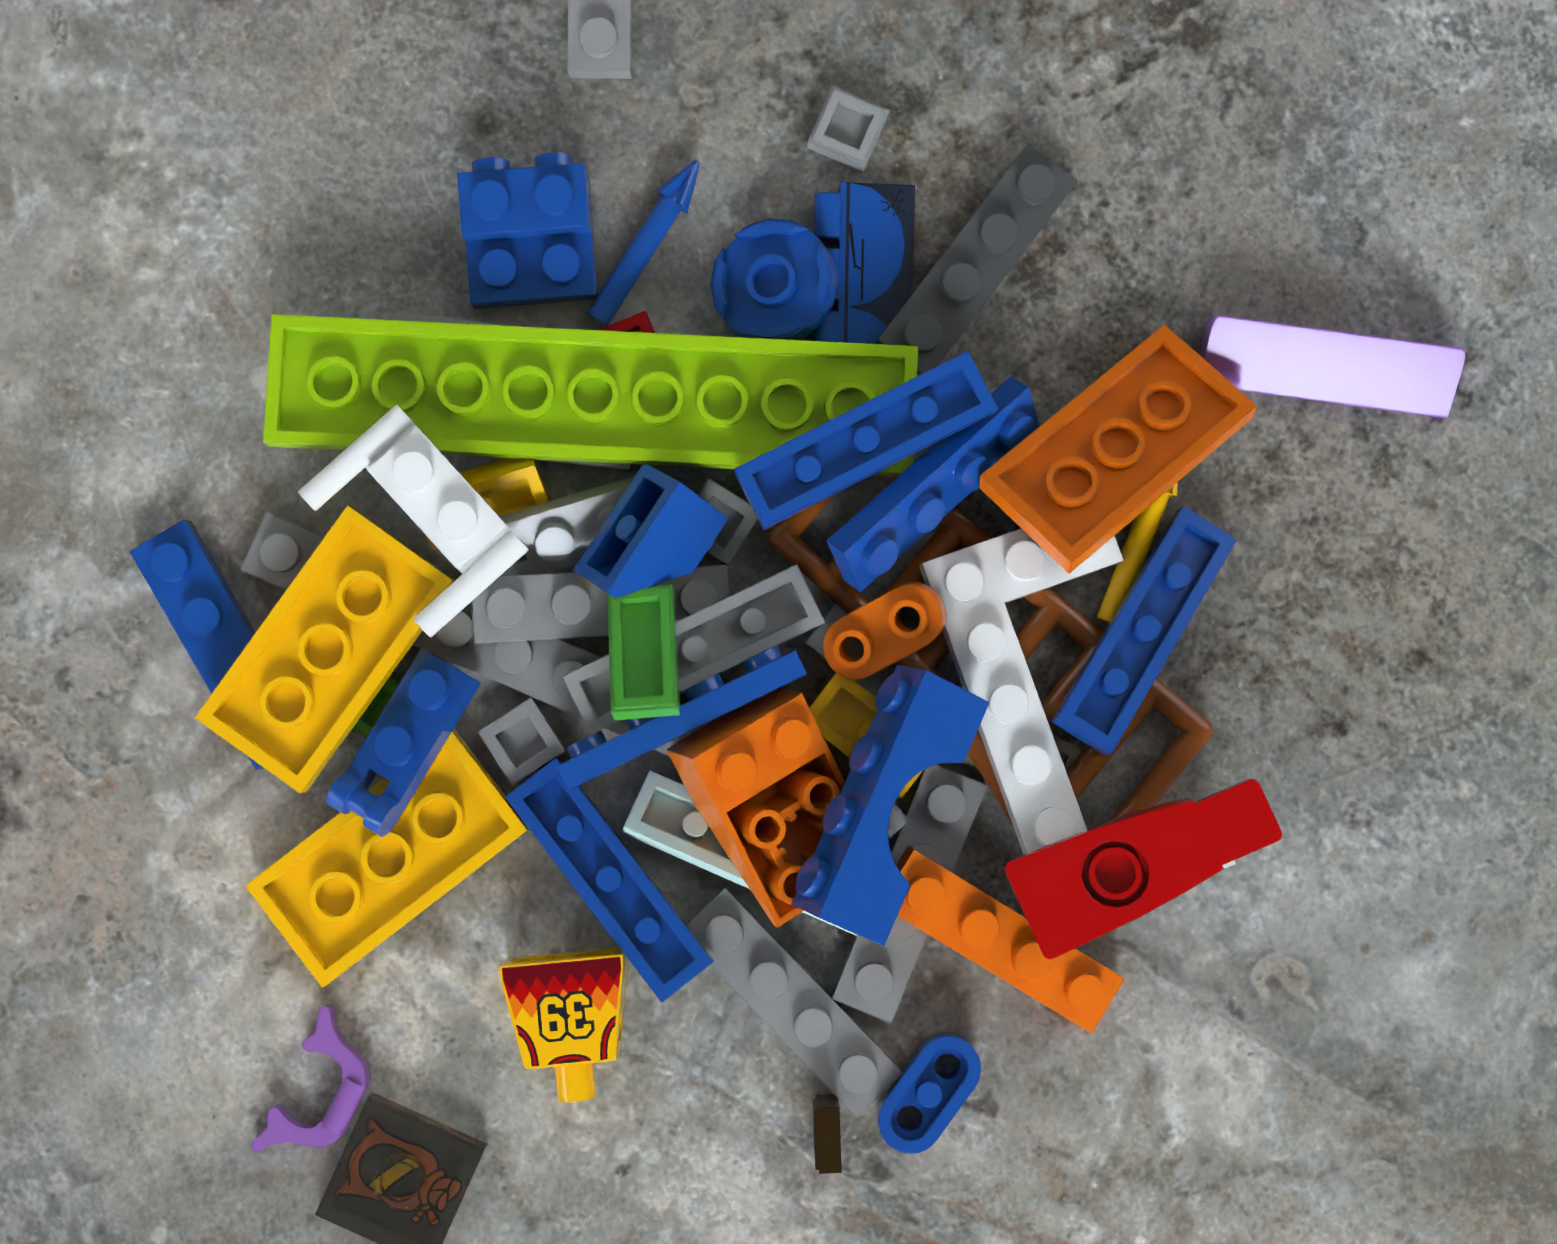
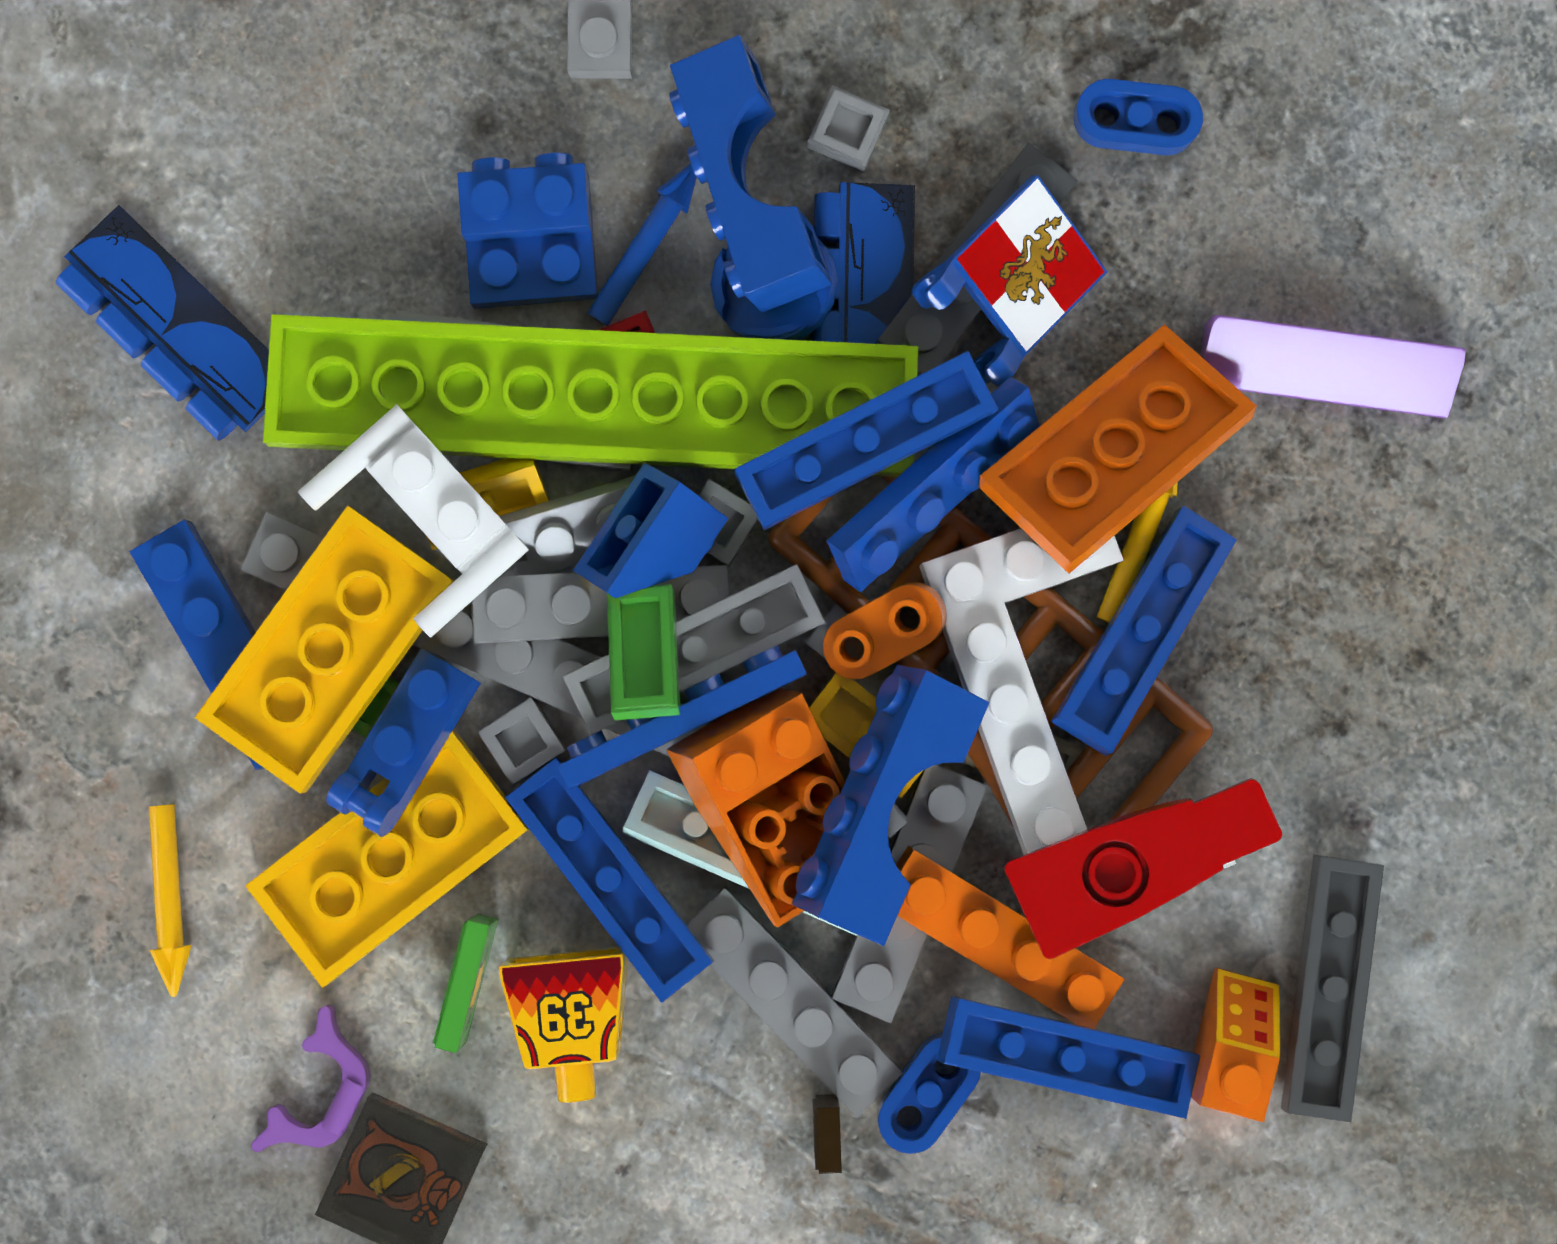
(166, 306): none -> blue windscreen
(171, 952): none -> yellow piece
(465, 983): none -> bright green tile
(726, 108): none -> blue arch
(1021, 271): none -> flag
(1068, 1057): none -> blue plate
(1136, 114): none -> blue plate
(1238, 1045): none -> orange slope
(1332, 988): none -> dark grey plate

